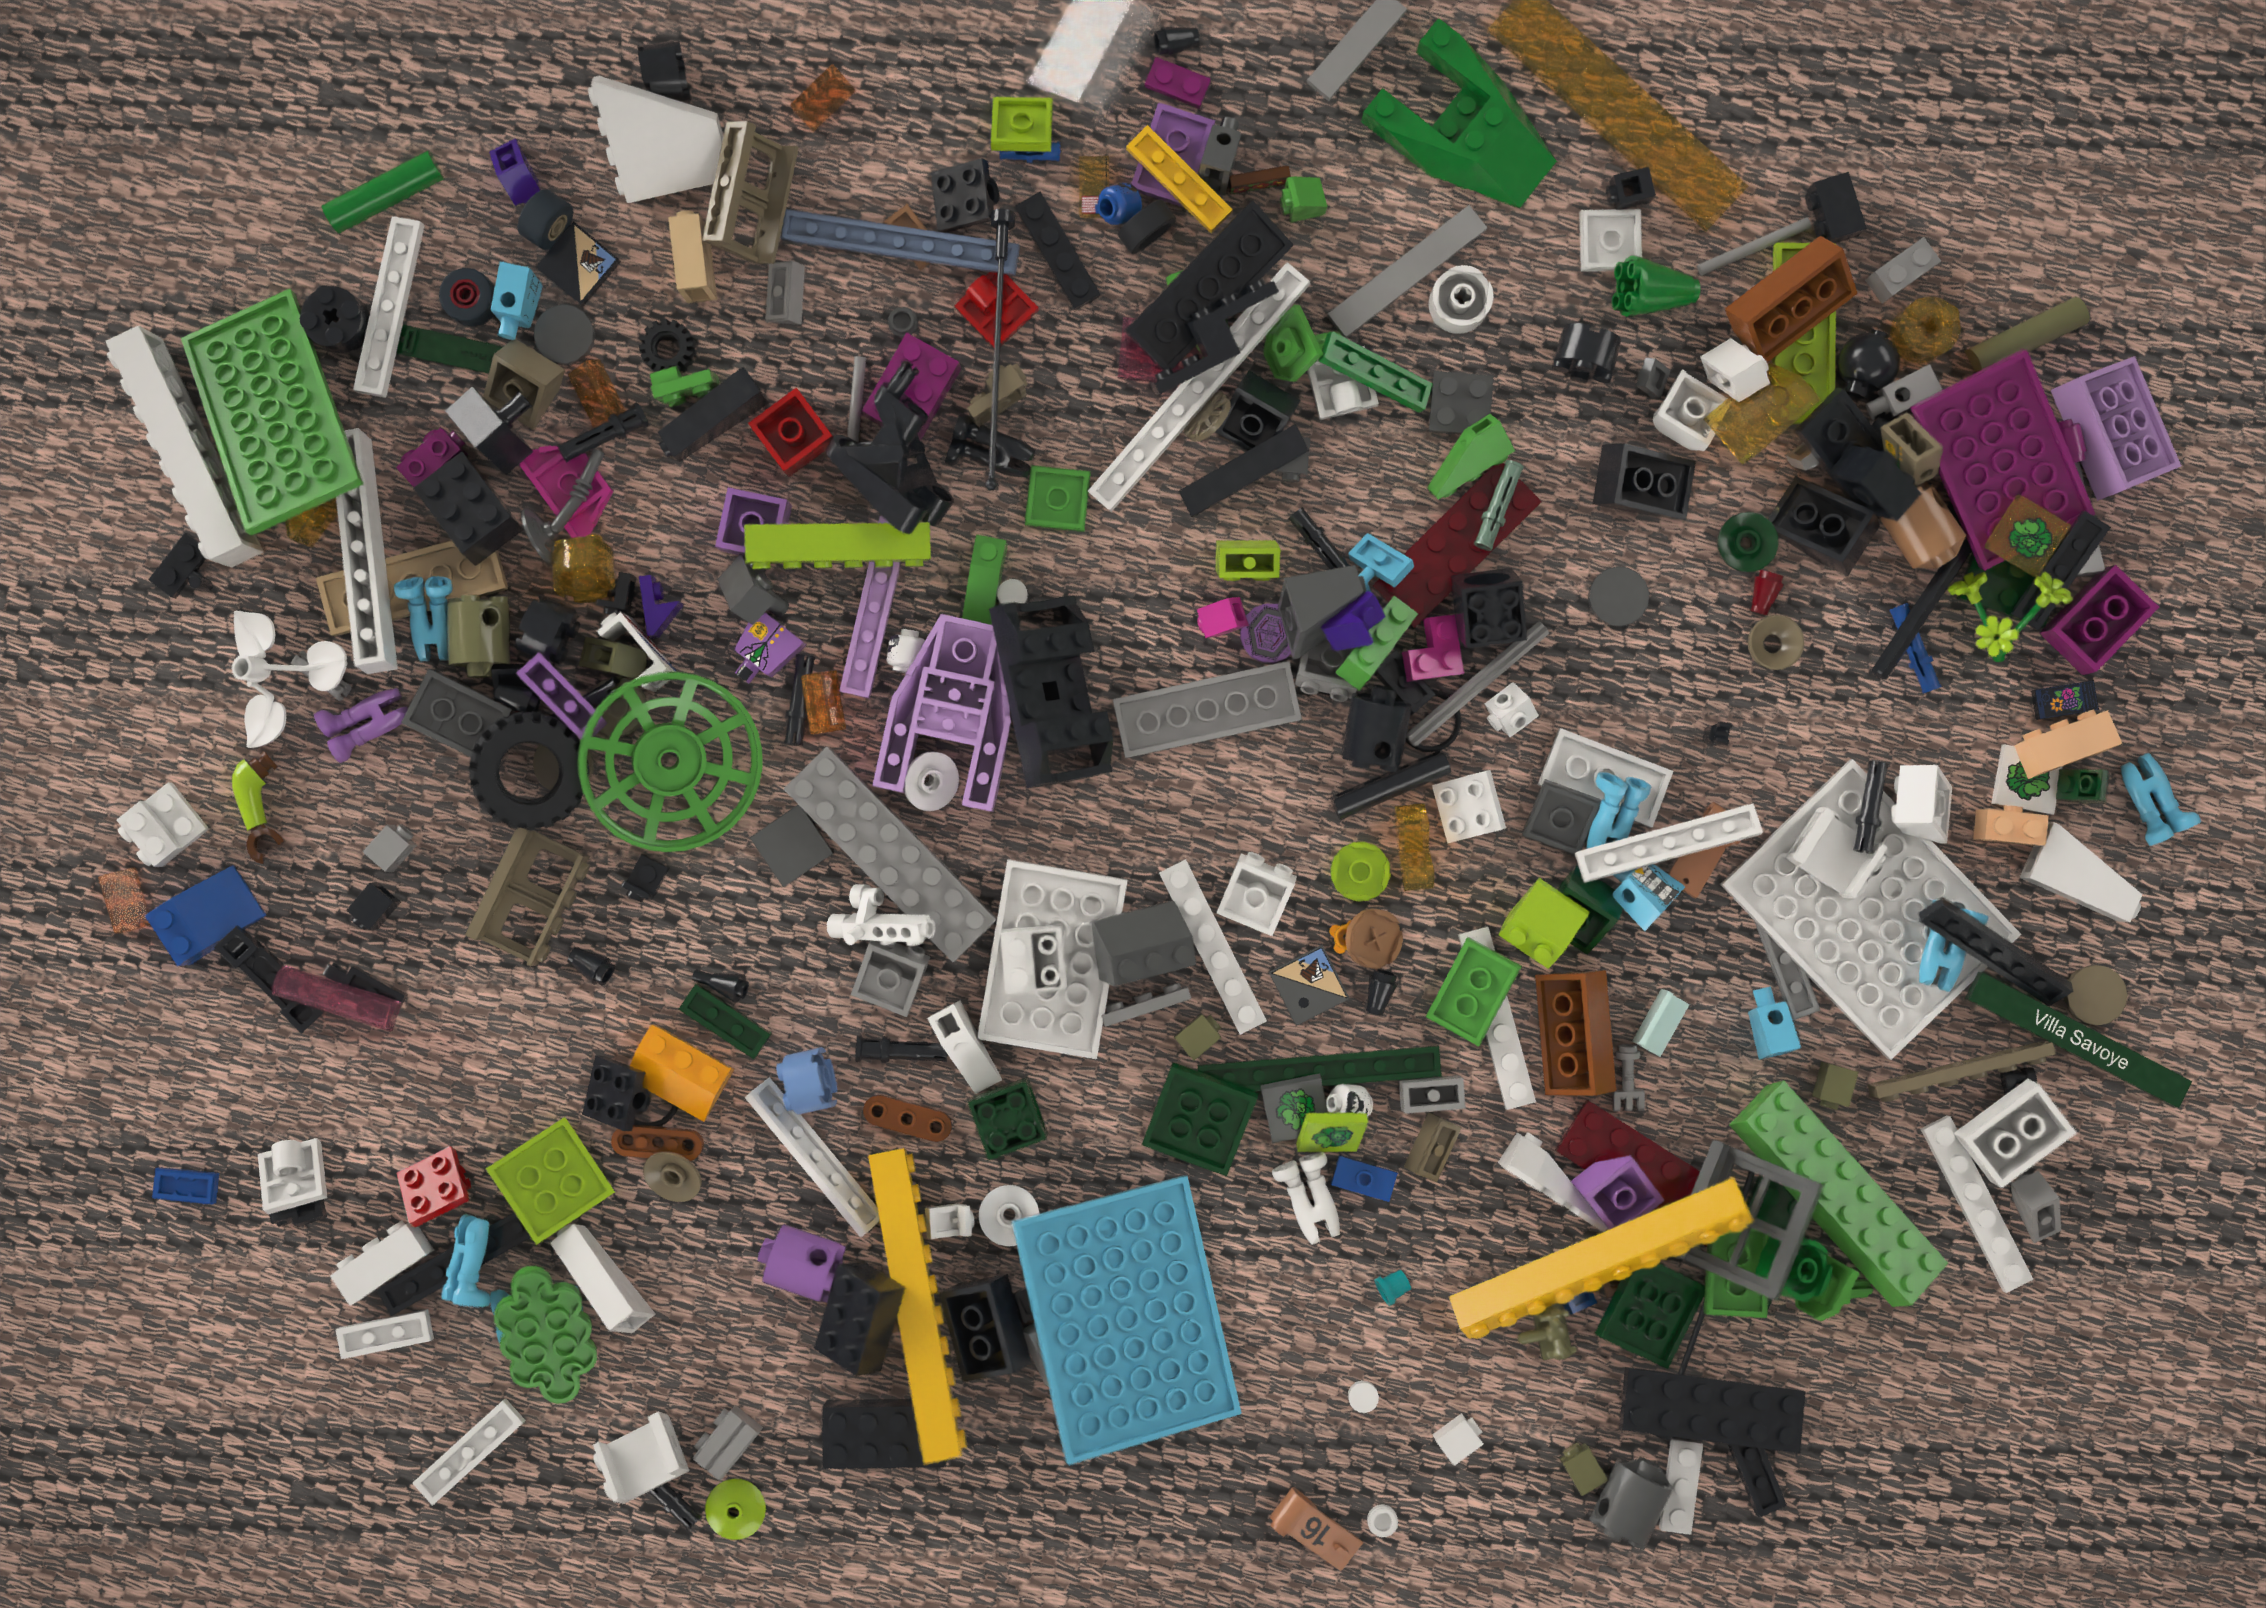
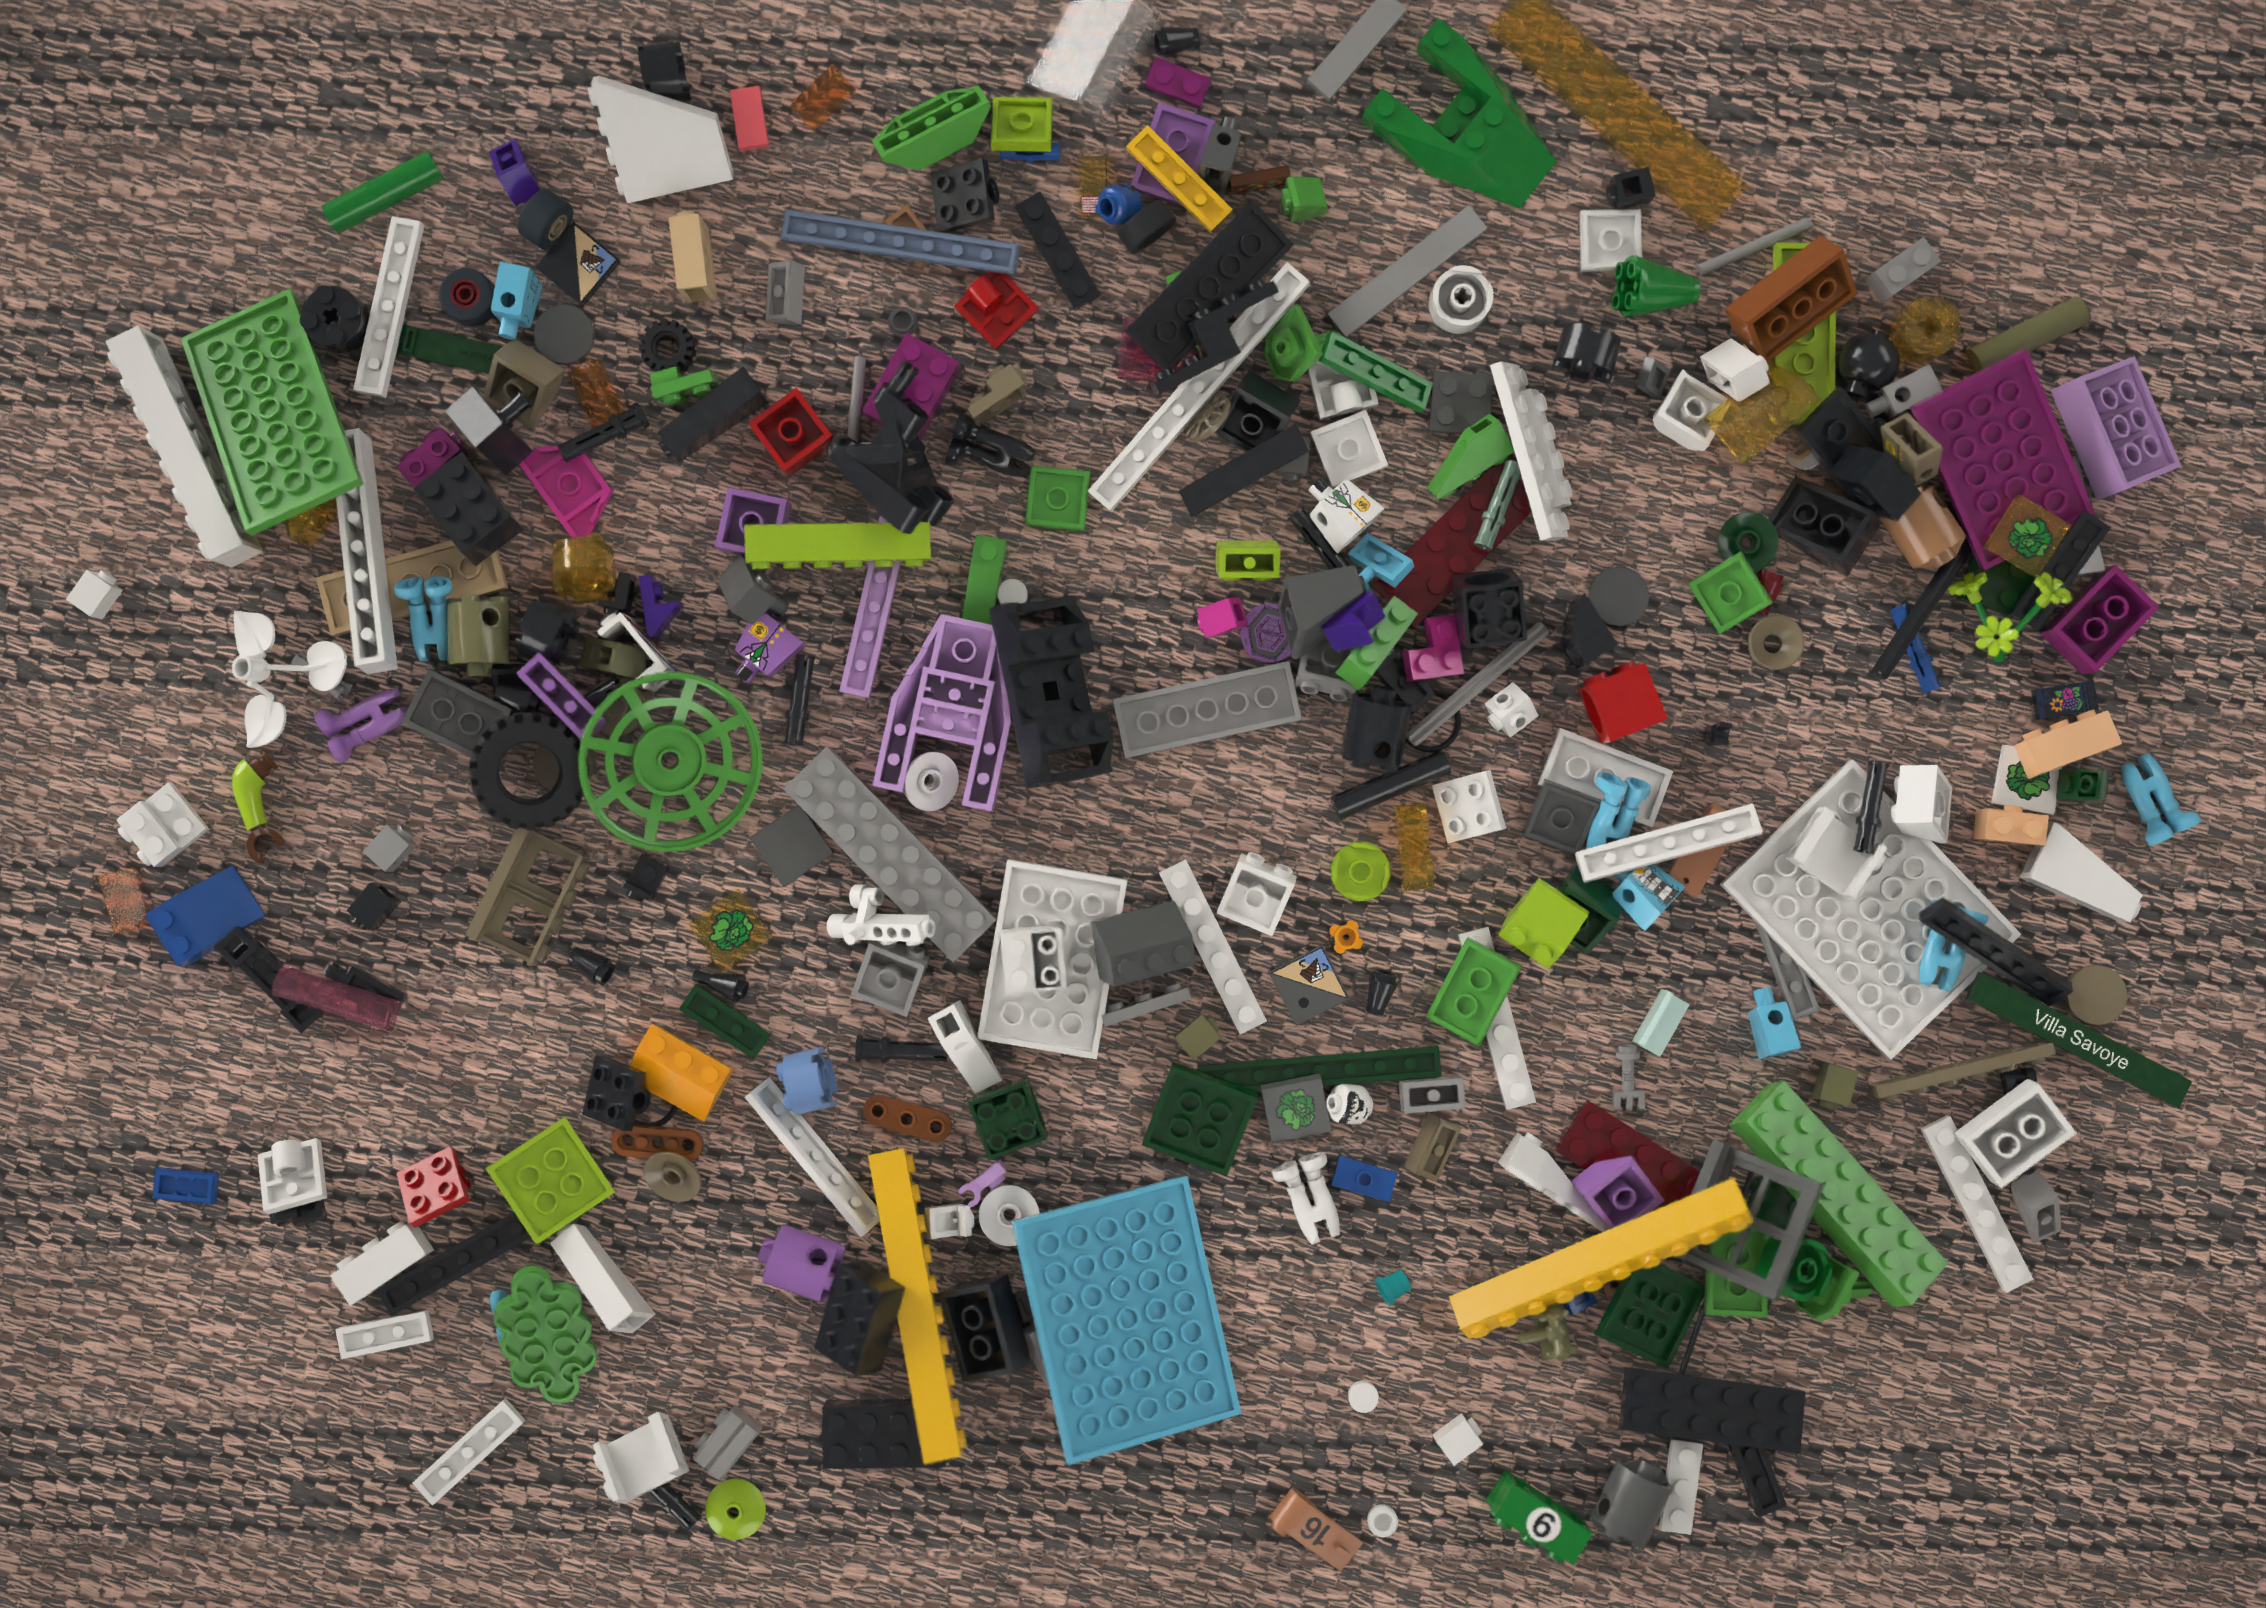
(95, 593): none -> white brick
(181, 567): black plate -> none
(466, 1260): medium azure piece -> none
(545, 532): dark grey dish -> none
(730, 930): none -> clear yellow tile
(732, 191): dark tan window -> none
(749, 118): none -> coral tile
(823, 702): clear orange slope -> none
(903, 650): white head -> none
(933, 129): none -> bright green wedge
(990, 1177): none -> lavender plate
(1002, 221): black piece -> none
(1331, 1132): lime tile -> none
(1342, 512): none -> white torso
(1348, 449): none -> white plate
(1374, 938): medium nougat tile -> none
(1534, 450): none -> white plate
(1538, 1518): none -> green brick
(1575, 1033): dark orange slope -> none
(1582, 1468): olive brick -> none
(1584, 634): none -> black slope
(1622, 702): none -> red brick
(1643, 481): black slope -> none
(1730, 592): none -> bright green tile
(1835, 208): black brick -> none
(2074, 439): magenta brick -> none

